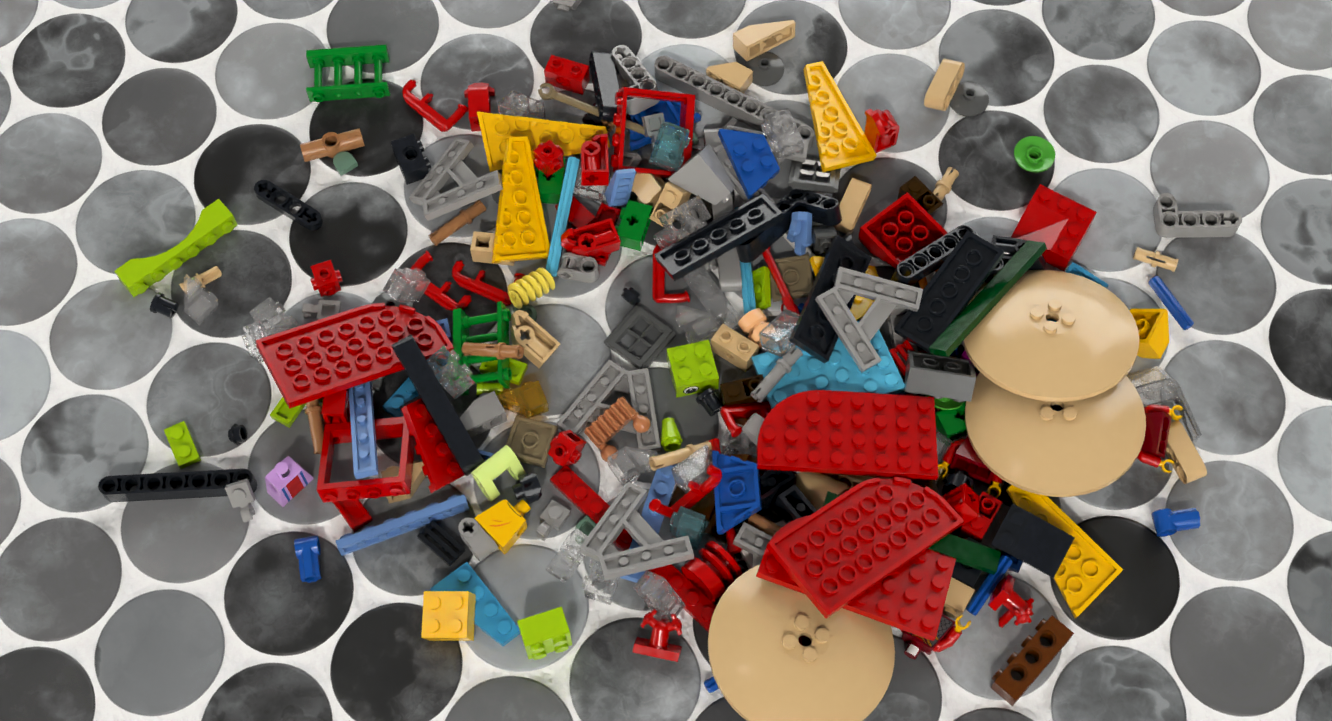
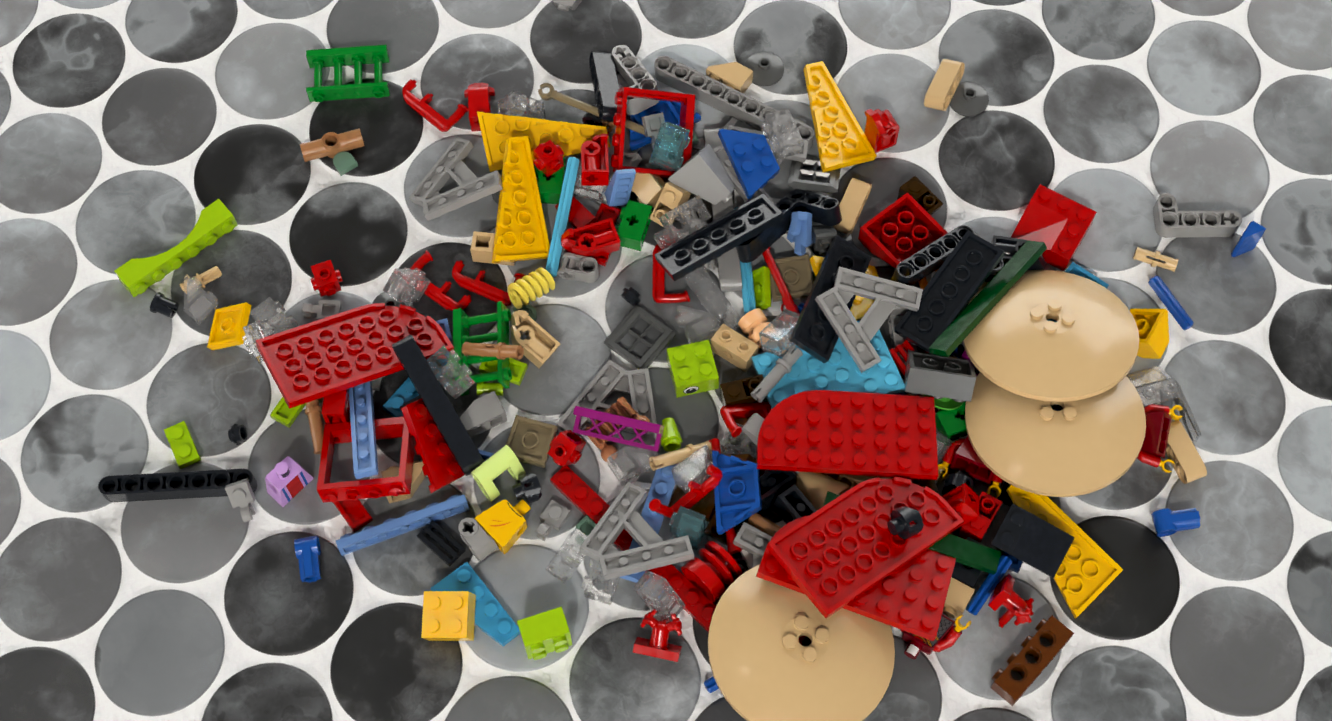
(228, 326): none -> yellow tile
(286, 207): black beam -> none
(407, 148): black brick -> none
(465, 217): medium nougat pin -> none
(525, 400): clear yellow slope -> none
(567, 74): red brick -> none
(620, 420): none -> magenta fence
(710, 401): black bush -> none
(762, 37): tan slope -> none
(900, 521): none -> black piece
(944, 185): tan pin -> none
(1038, 148): bright green dish -> none
(1249, 239): none -> blue slope

